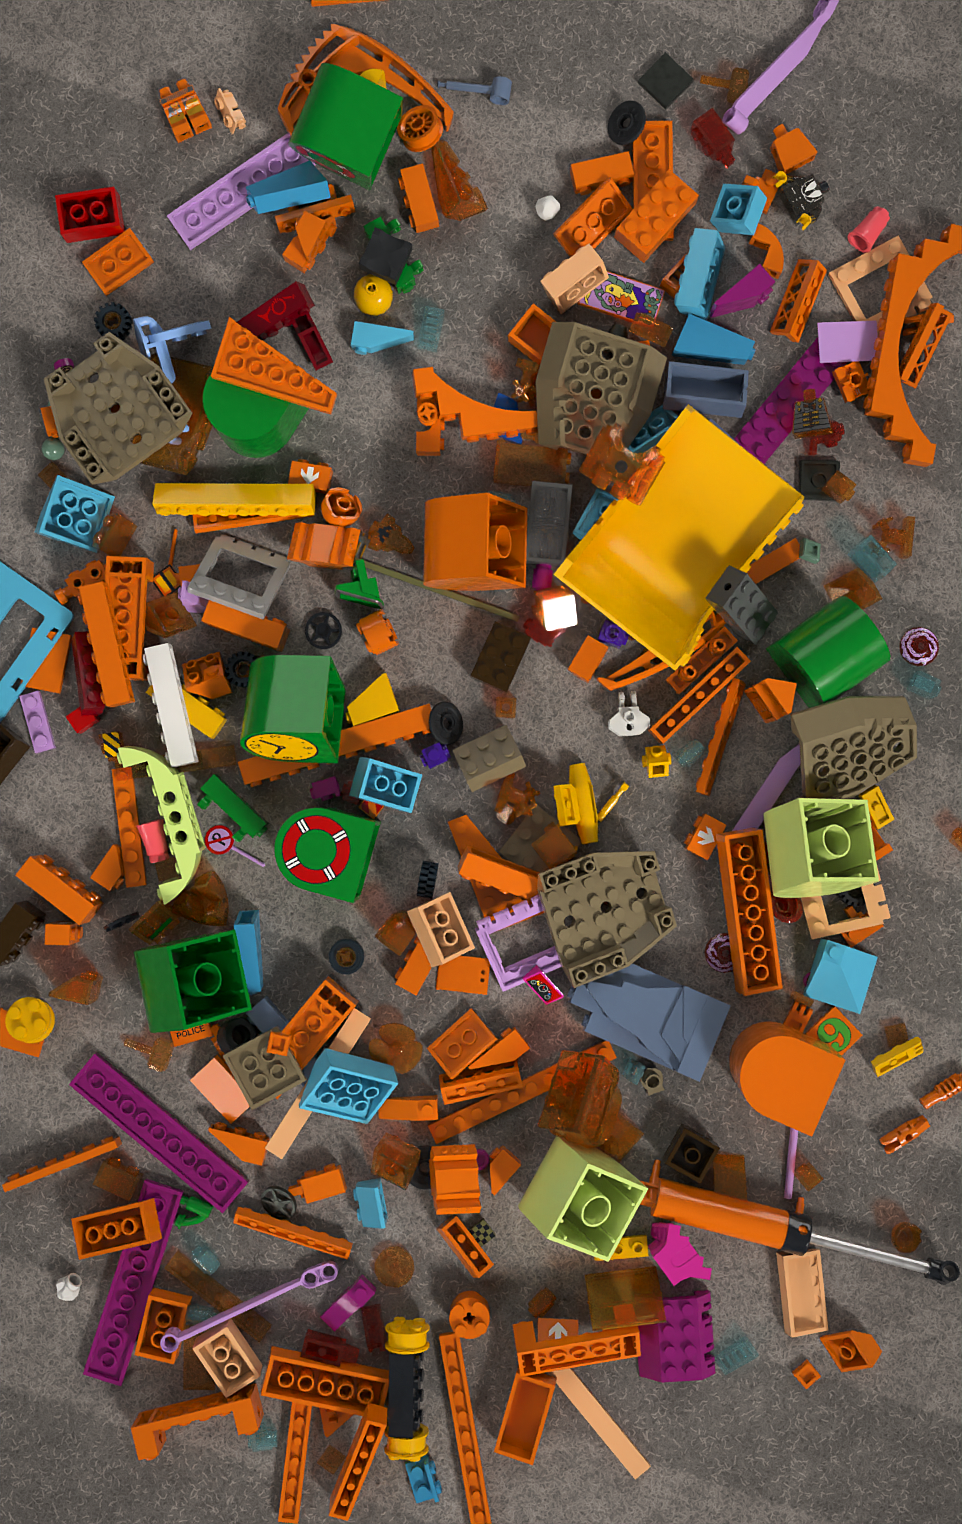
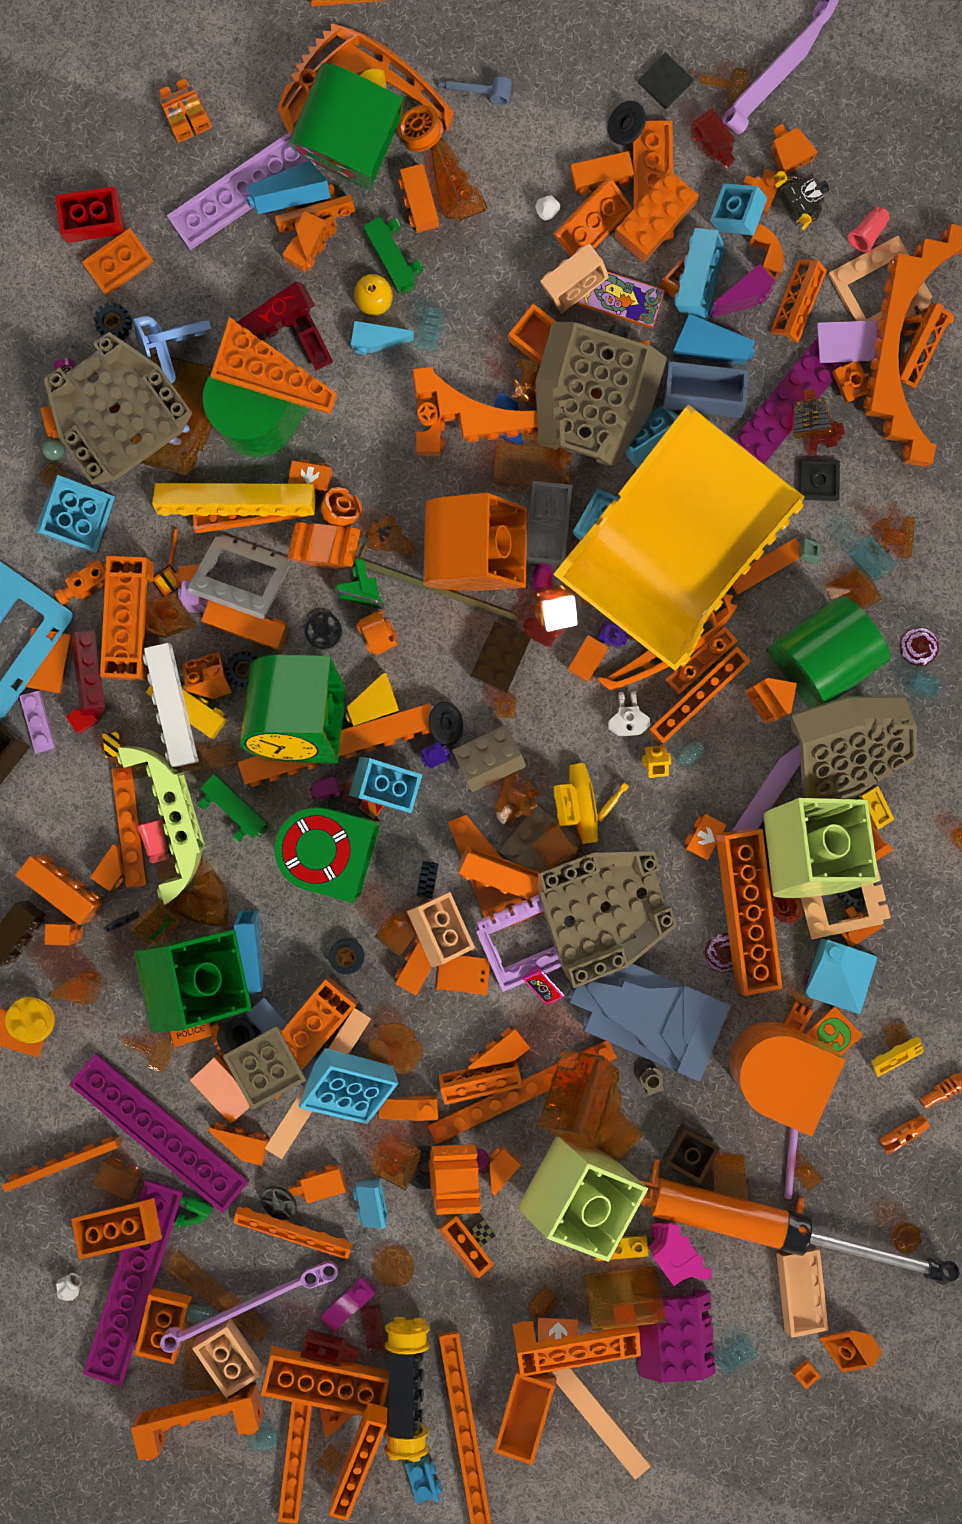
(106, 644): orange brick -> none
(114, 534): clear orange bracket -> none
(205, 1259): clear light blue brick -> none
(220, 841): piece -> none
(226, 103): light nougat hinge -> none
(278, 1043): orange tile -> none
(385, 256): black brick -> none
(461, 1043): orange plate -> none
(466, 1326): orange brick -> none
(633, 1071): clear light blue plate -> none
(638, 477): clear orange piece -> none
(651, 329): clear orange panel -> none
(722, 731): orange plate -> none
(742, 604): dark grey brick -> none
(839, 487): clear orange brick -> none

